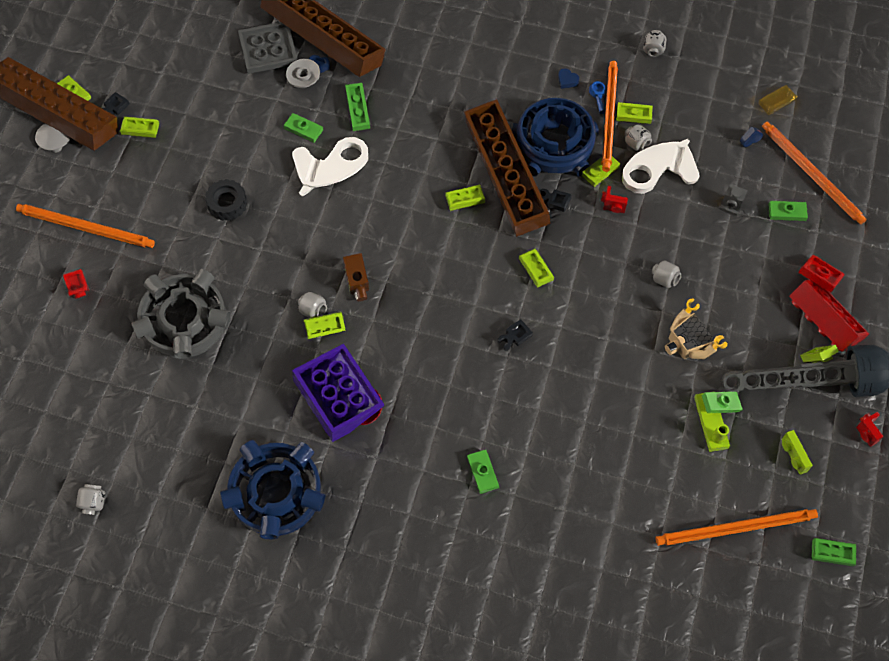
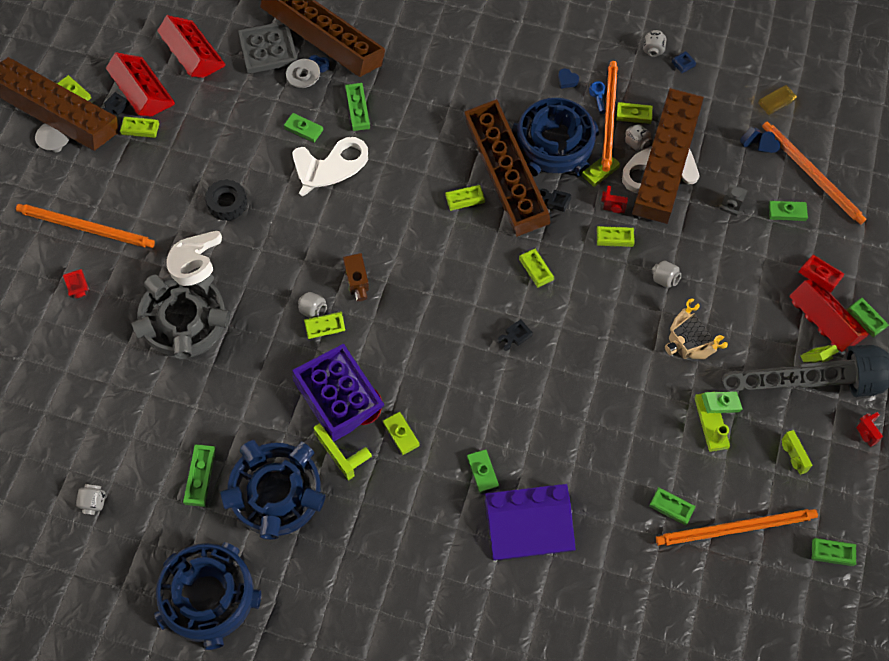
(139, 84): none -> red slope
(177, 565): none -> dark blue piece
(187, 256): none -> white animal
(190, 46): none -> red slope
(199, 475): none -> bright green plate
(345, 465): none -> lime piece
(401, 433): none -> lime plate
(530, 522): none -> dark purple slope
(615, 236): none -> lime plate
(668, 156): none -> reddish brown brick
(672, 506): none -> bright green plate
(683, 62): none -> dark blue tile
(768, 142): none -> dark blue tile
(867, 317): none -> bright green plate

